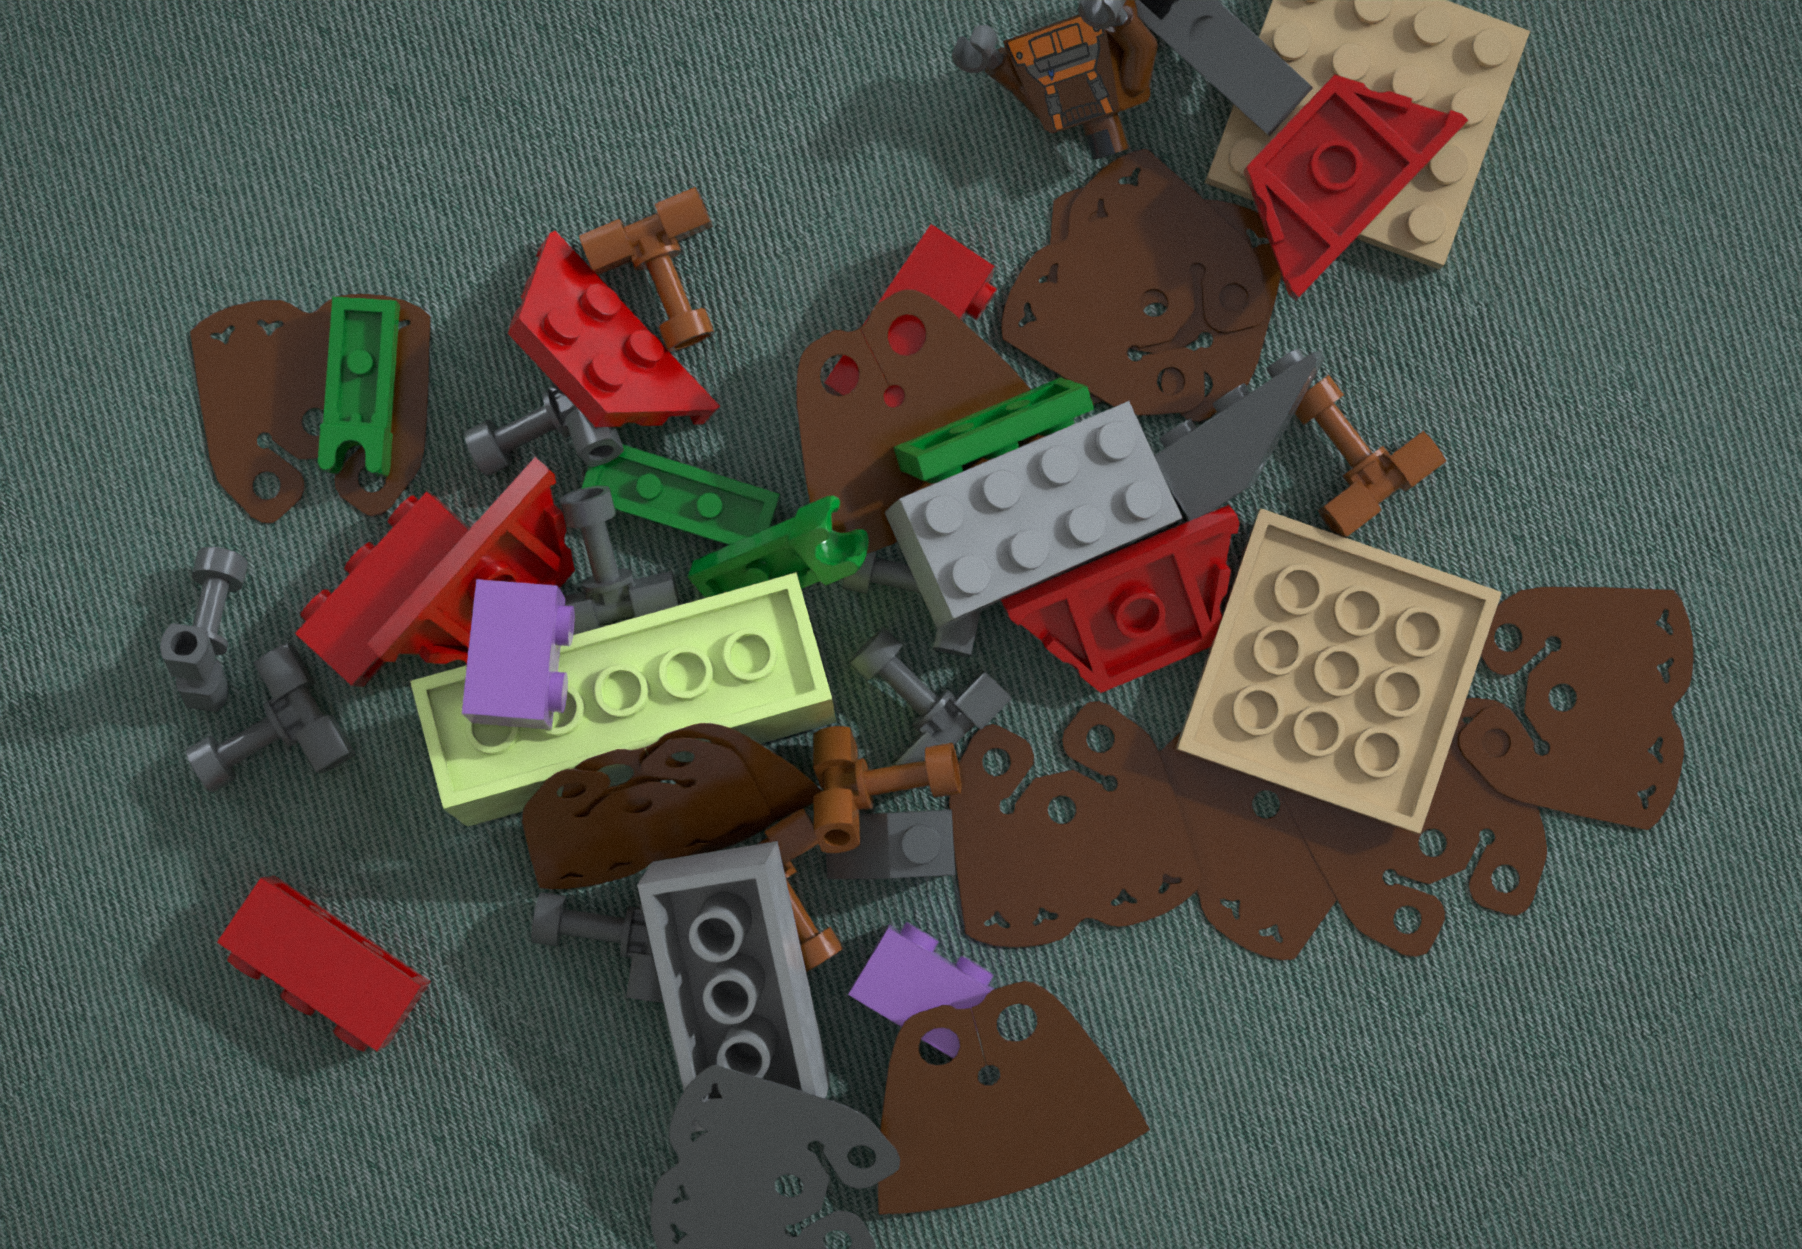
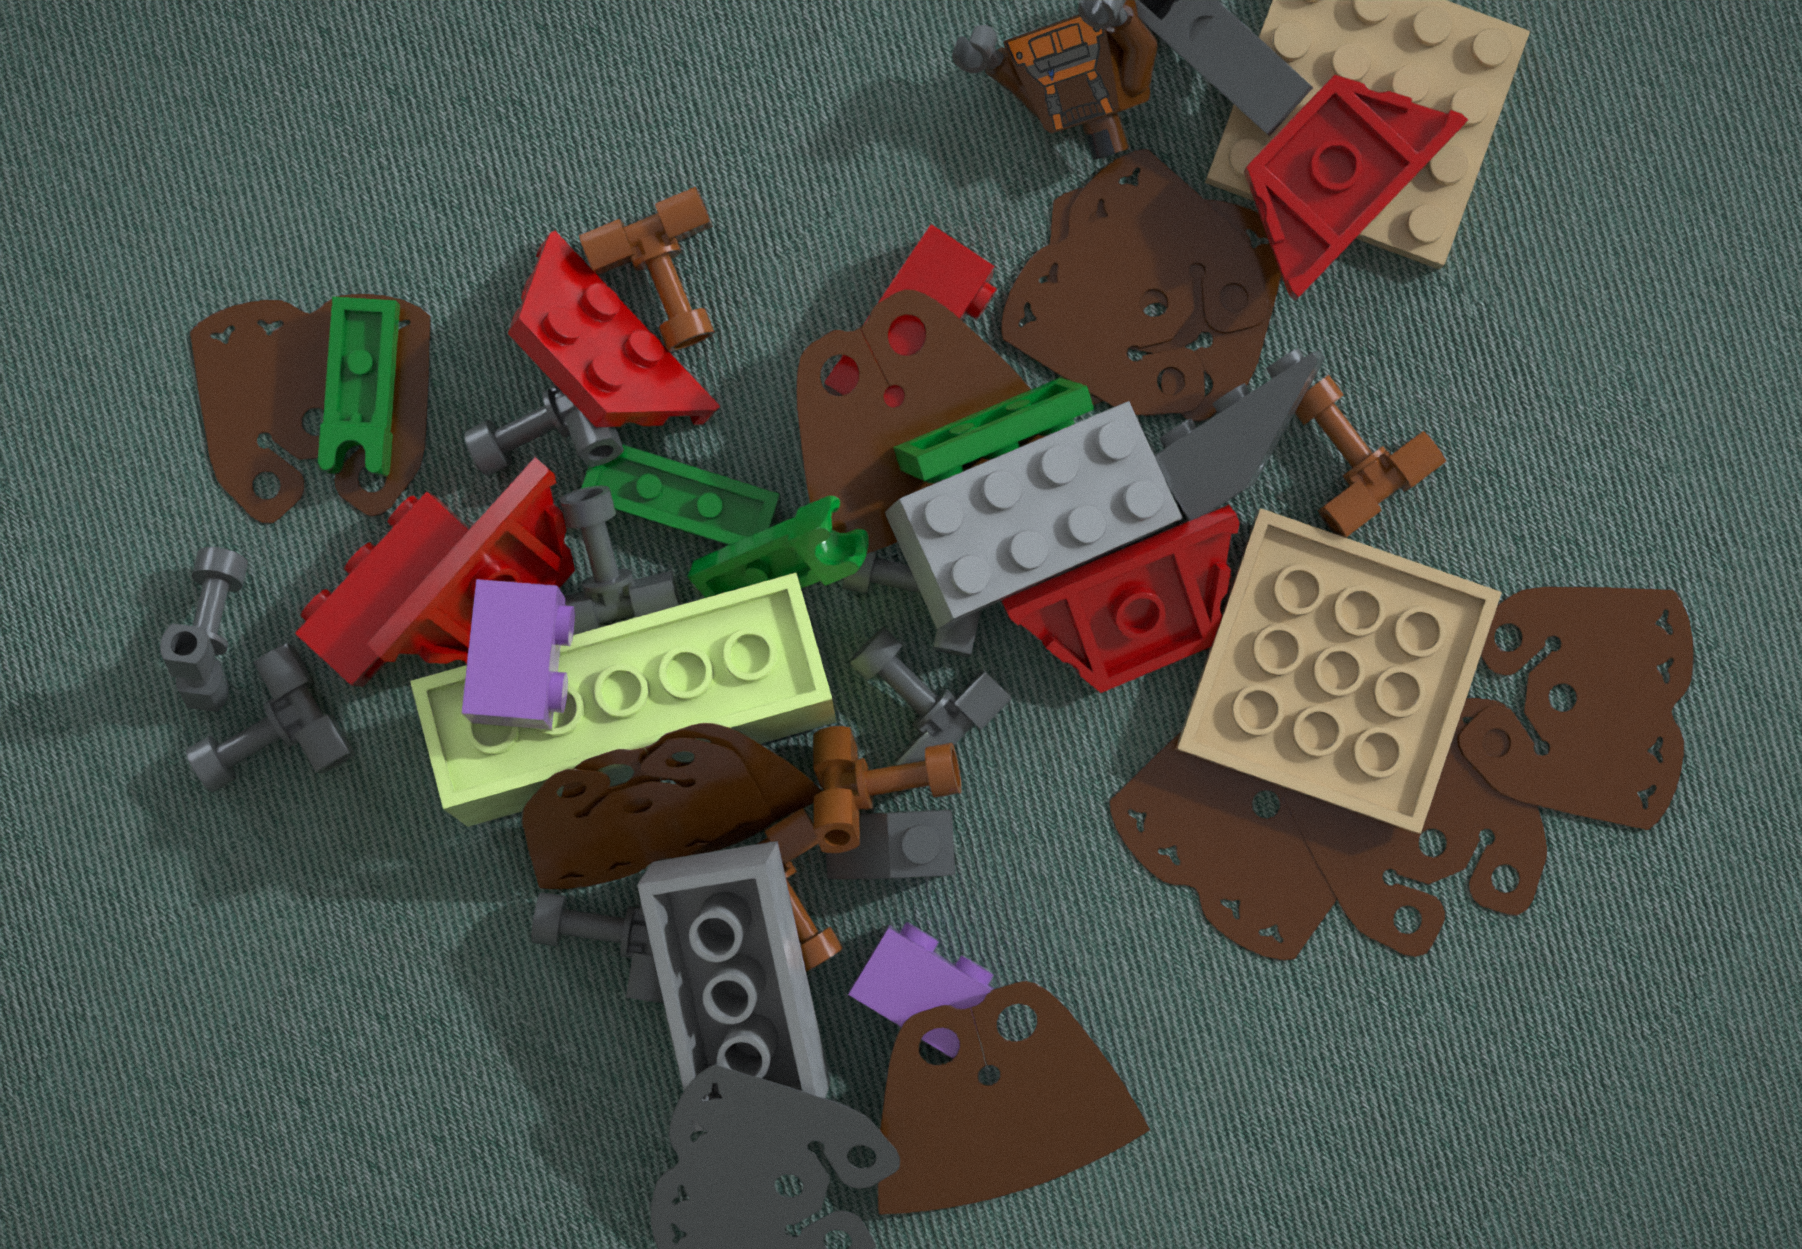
(322, 964): red brick -> none
(1074, 867): reddish brown piece -> none

